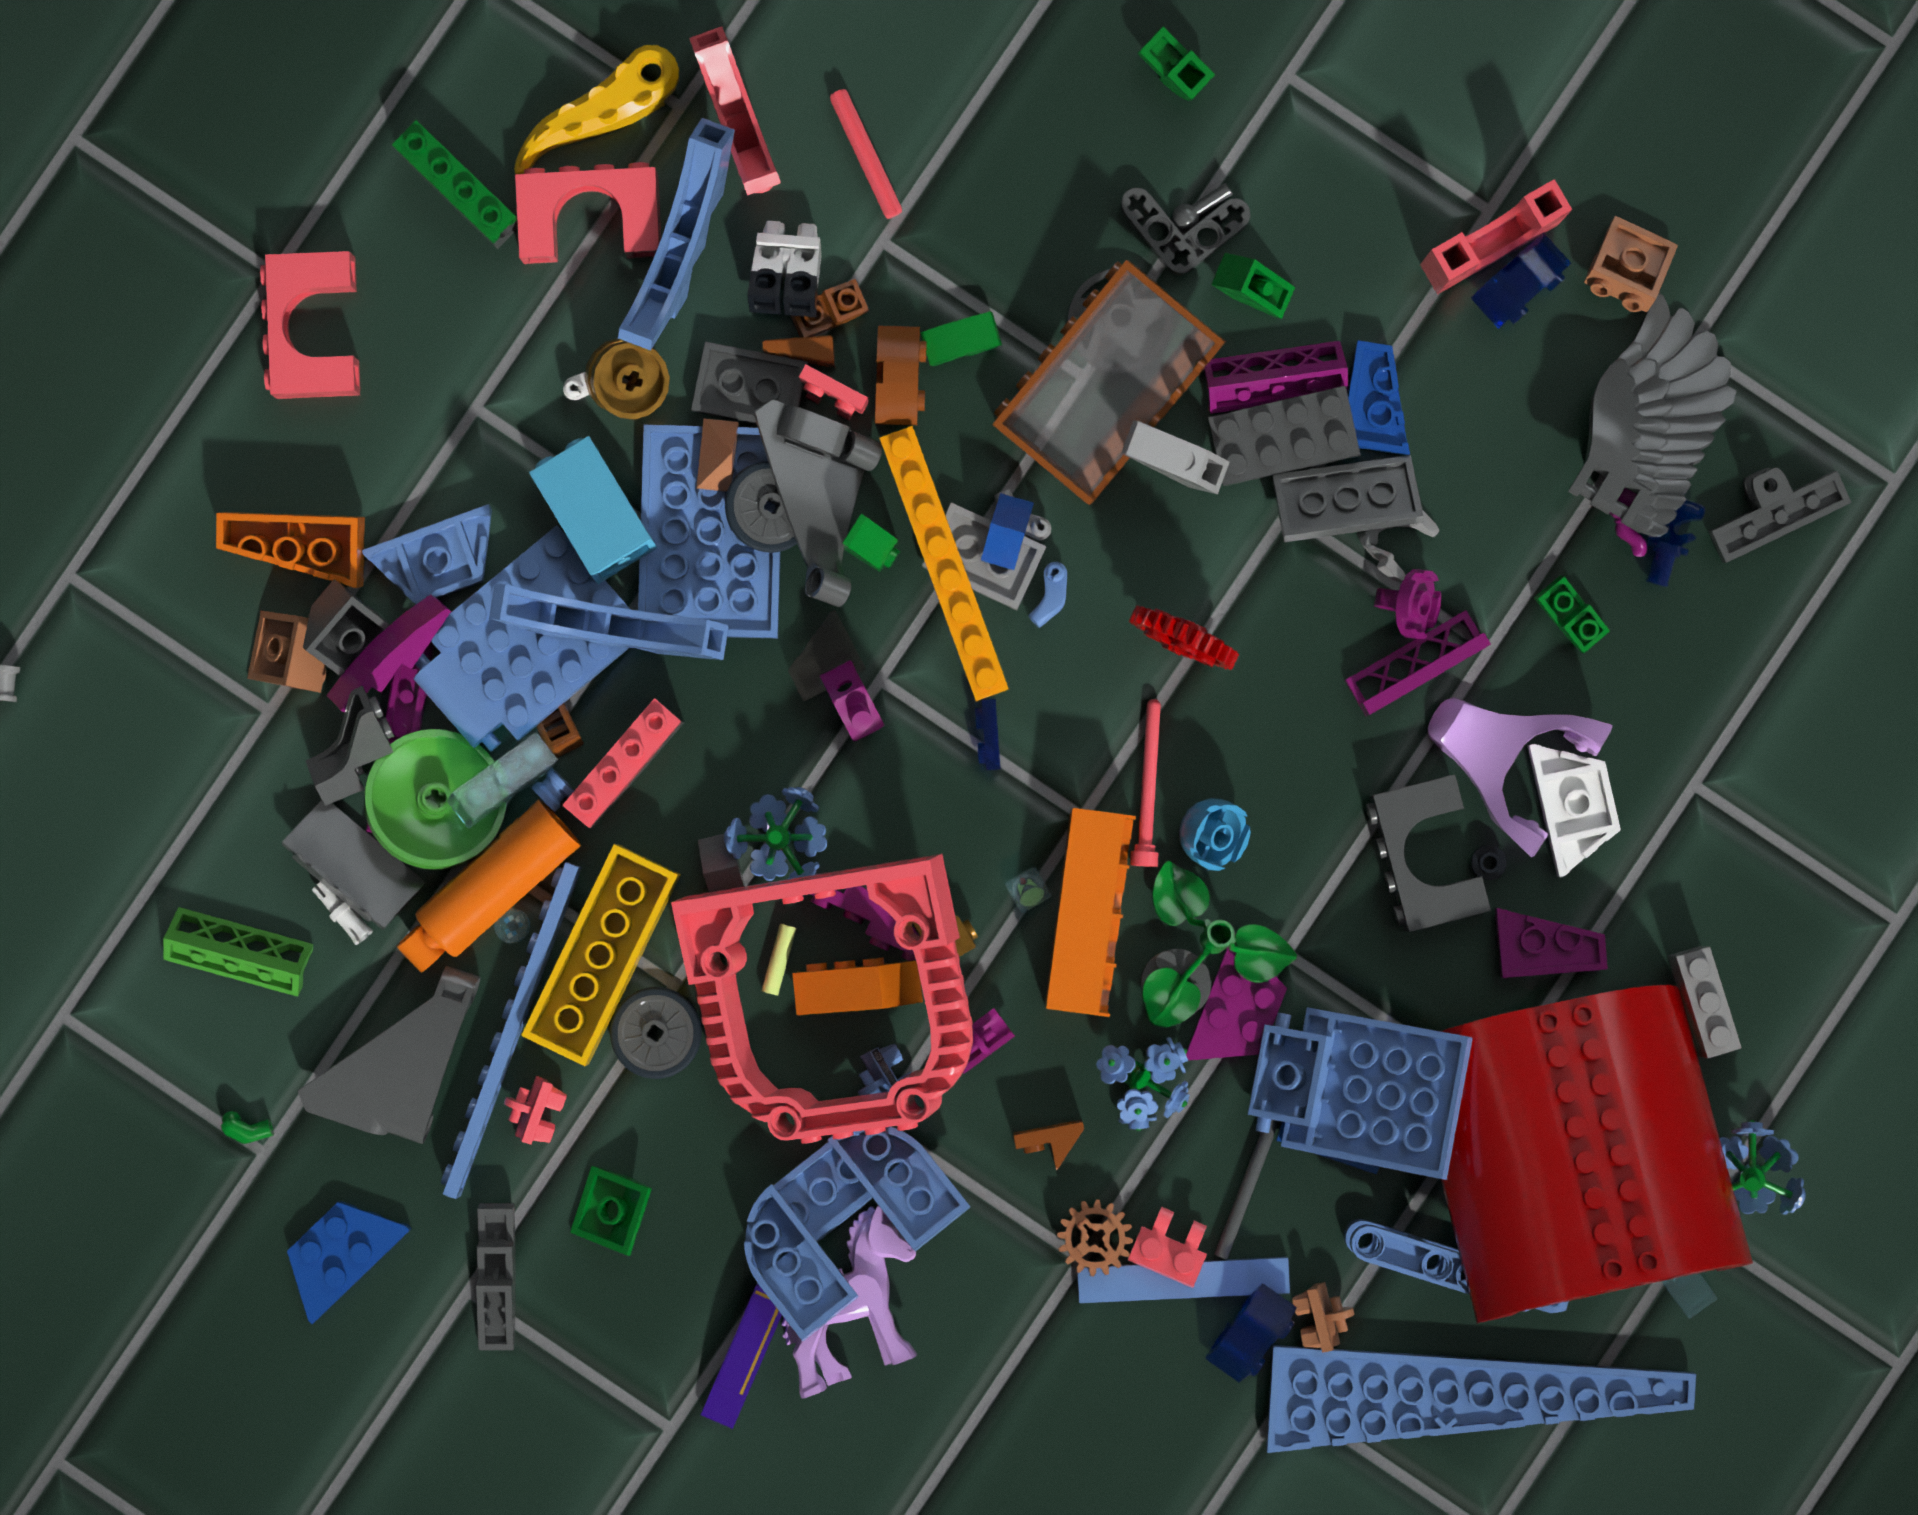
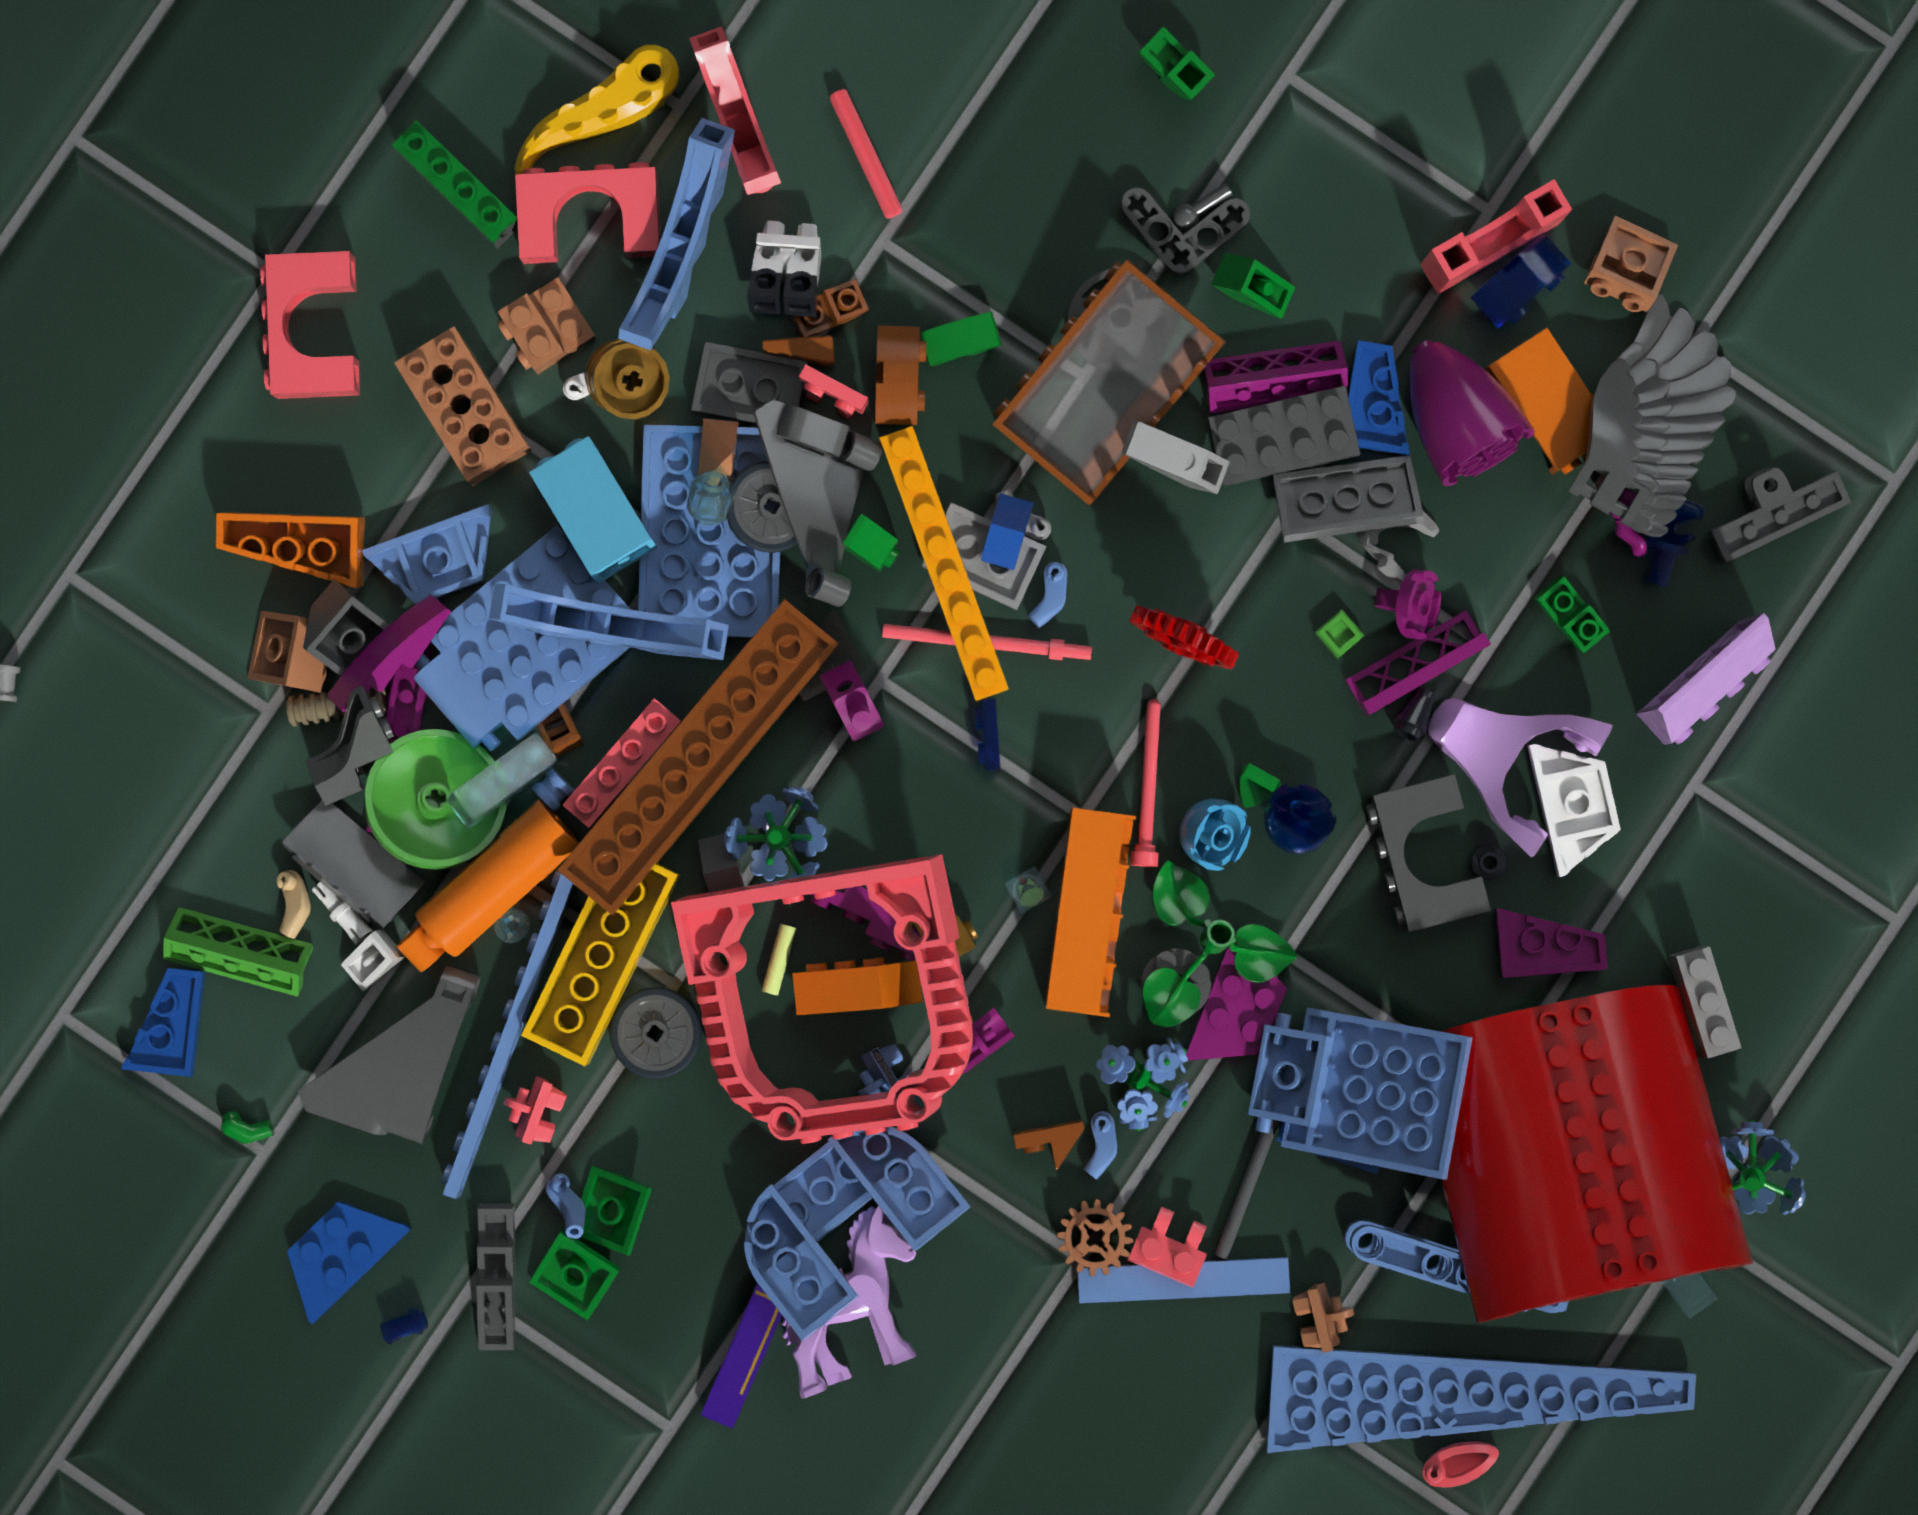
(172, 1026): none -> blue wing
(296, 900): none -> tan arm
(321, 707): none -> dark tan piece
(372, 959): none -> white slope
(404, 1326): none -> clear blue pin
(439, 402): none -> nougat brick
(545, 326): none -> nougat plate
(568, 1204): none -> medium blue arm
(574, 1275): none -> green slope
(698, 757): none -> dark orange plate
(710, 498): none -> clear light blue head
(1055, 649): none -> coral bar
(1105, 1144): none -> medium blue arm
(1256, 785): none -> green tile
(1256, 1327): clear blue brick -> none
(1298, 818): none -> clear blue cylinder
(1339, 634): none -> bright green tile
(1414, 716): none -> black cone
(1459, 1463): none -> coral arm
(1462, 413): none -> magenta cylinder
(1549, 396): none -> orange panel
(1709, 679): none -> lavender slope

